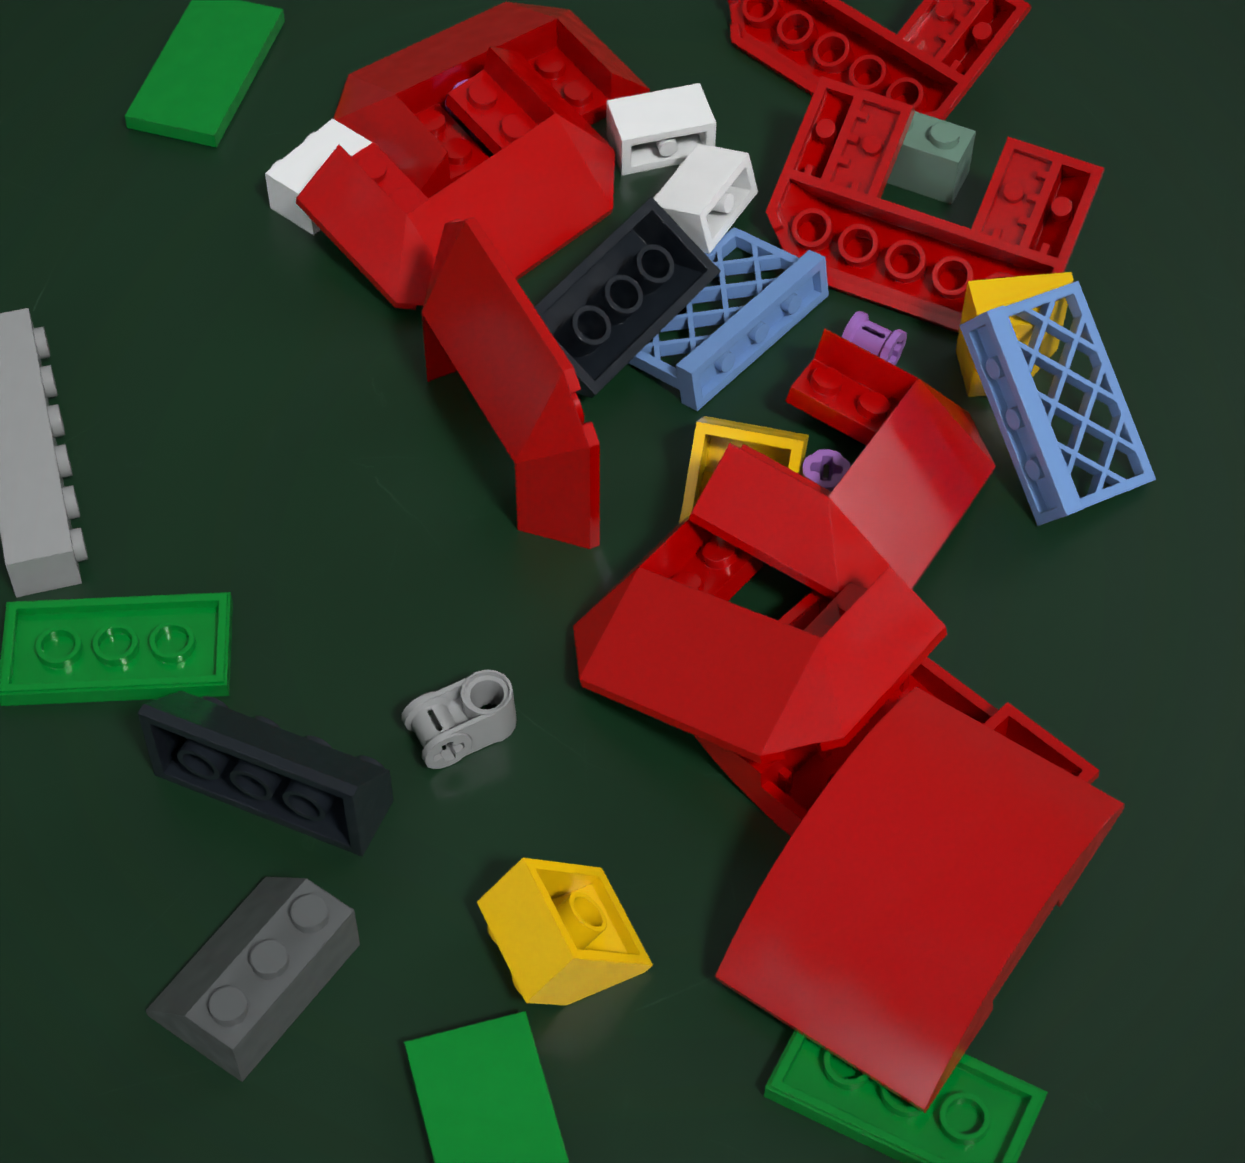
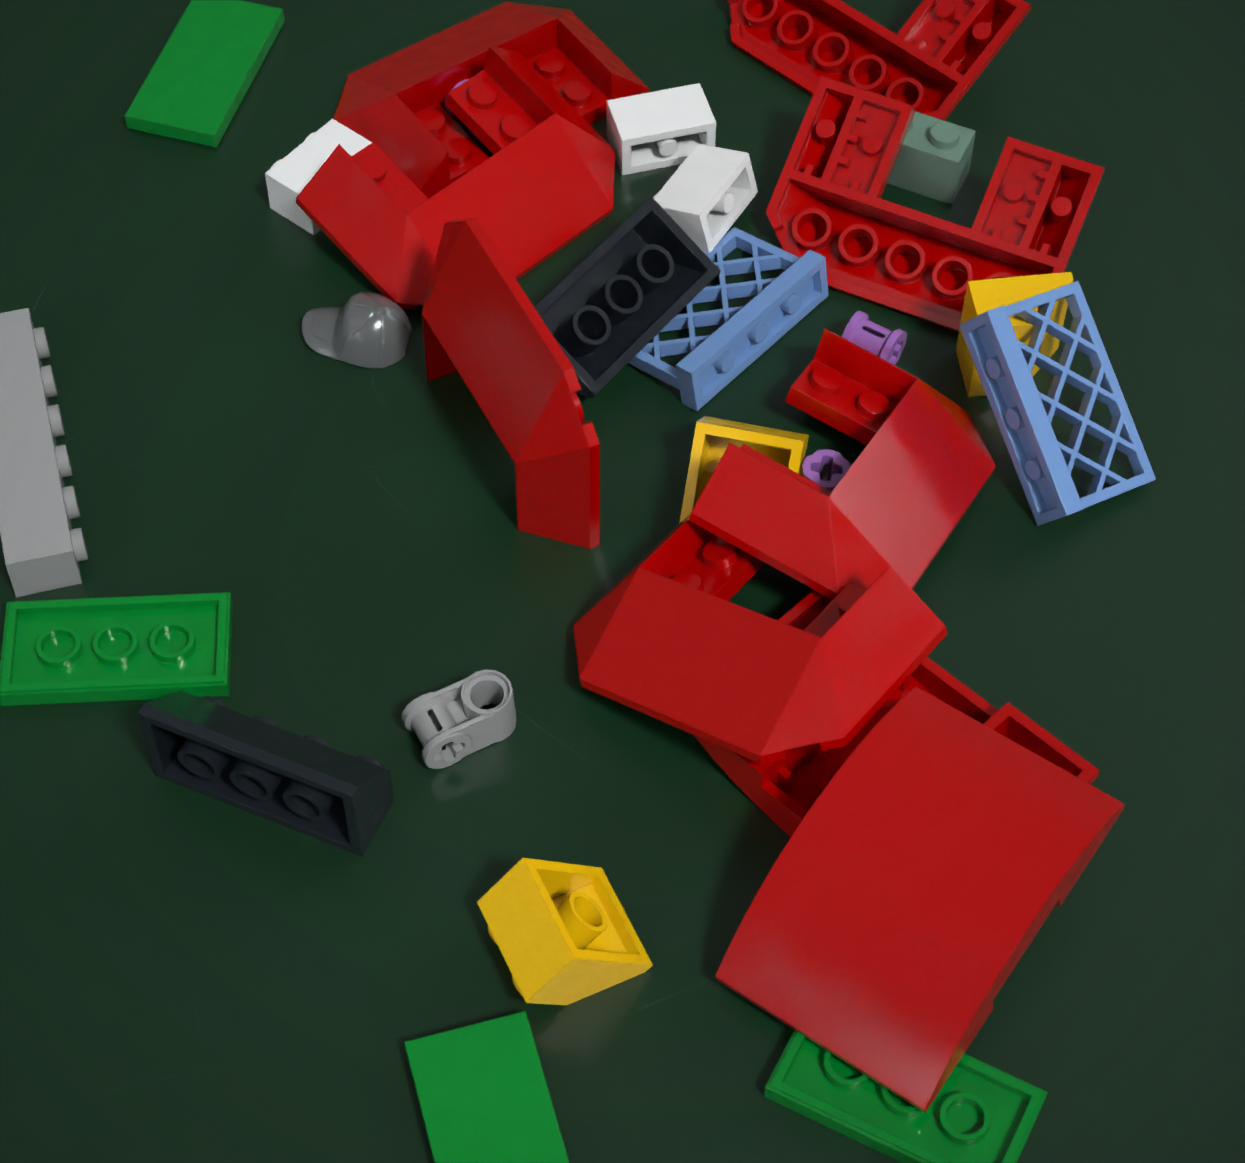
(258, 972): dark grey slope -> none
(363, 332): none -> dark grey piece

